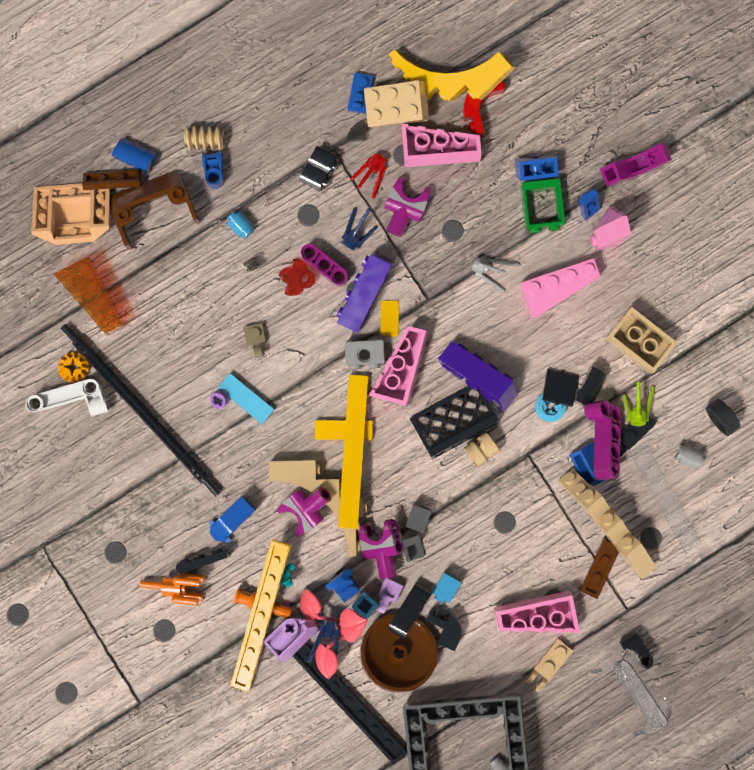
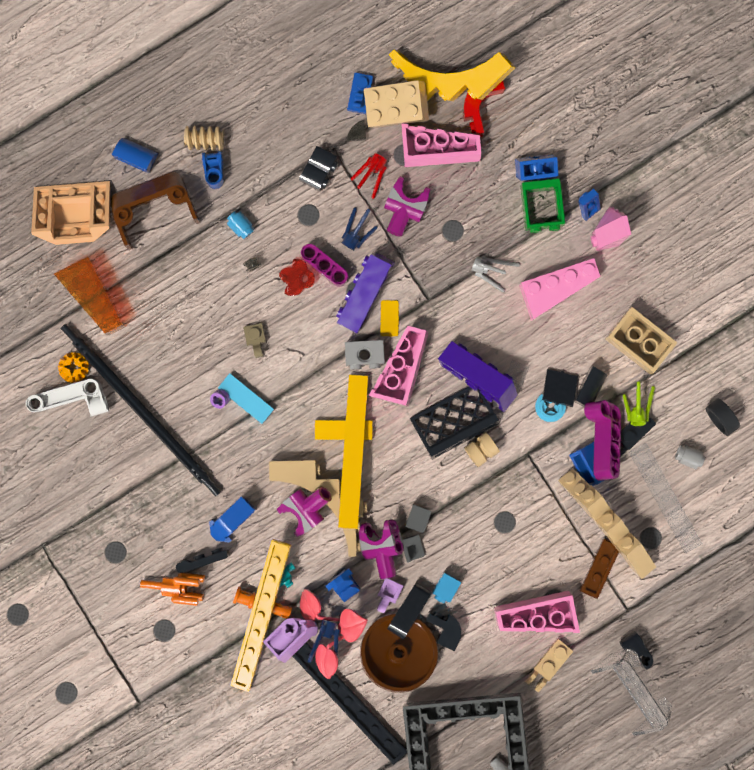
(111, 179): reddish brown tile -> none
(365, 604): dark azure brick -> none
(636, 166): magenta arch -> none

